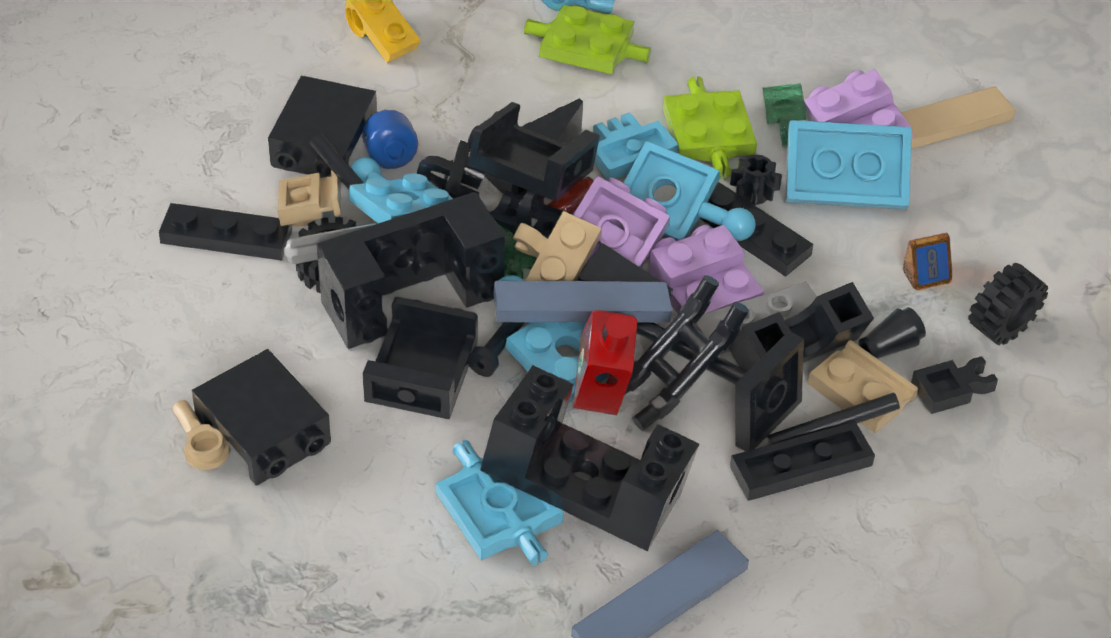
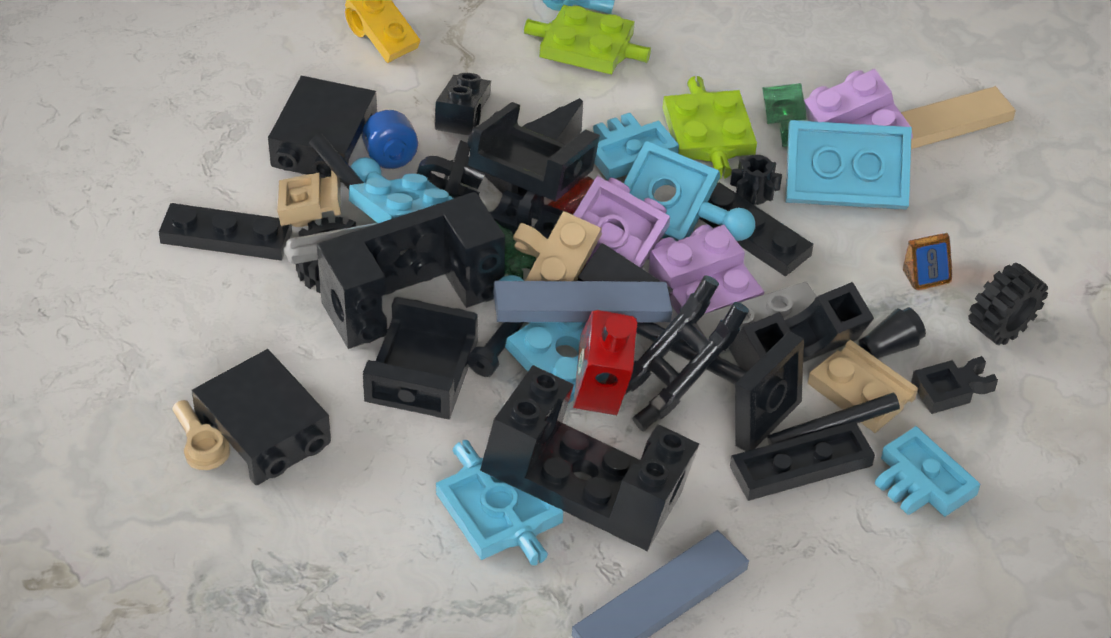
(461, 103): none -> black plate
(925, 475): none -> medium azure hinge

